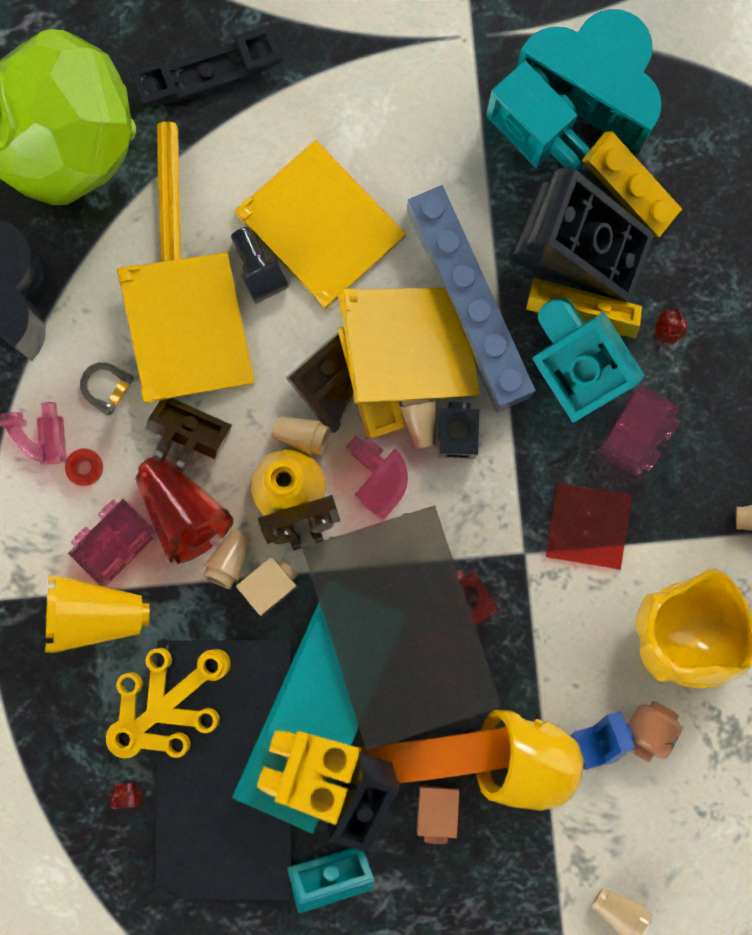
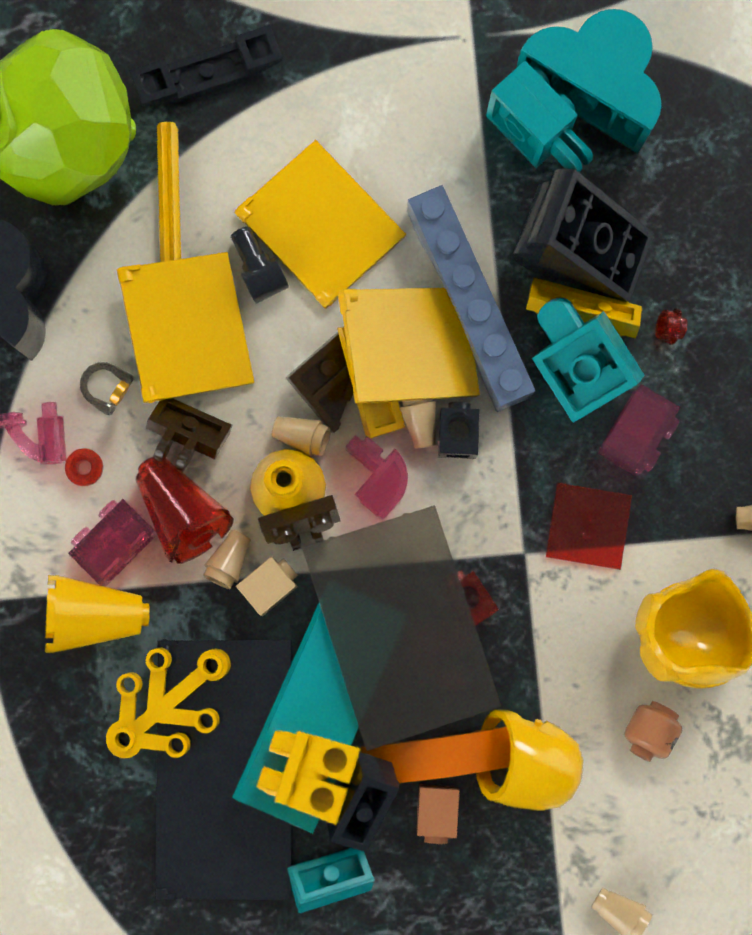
(125, 796): clear red plate -> none
(605, 741): blue bracket -> none
(631, 183): yellow plate -> none

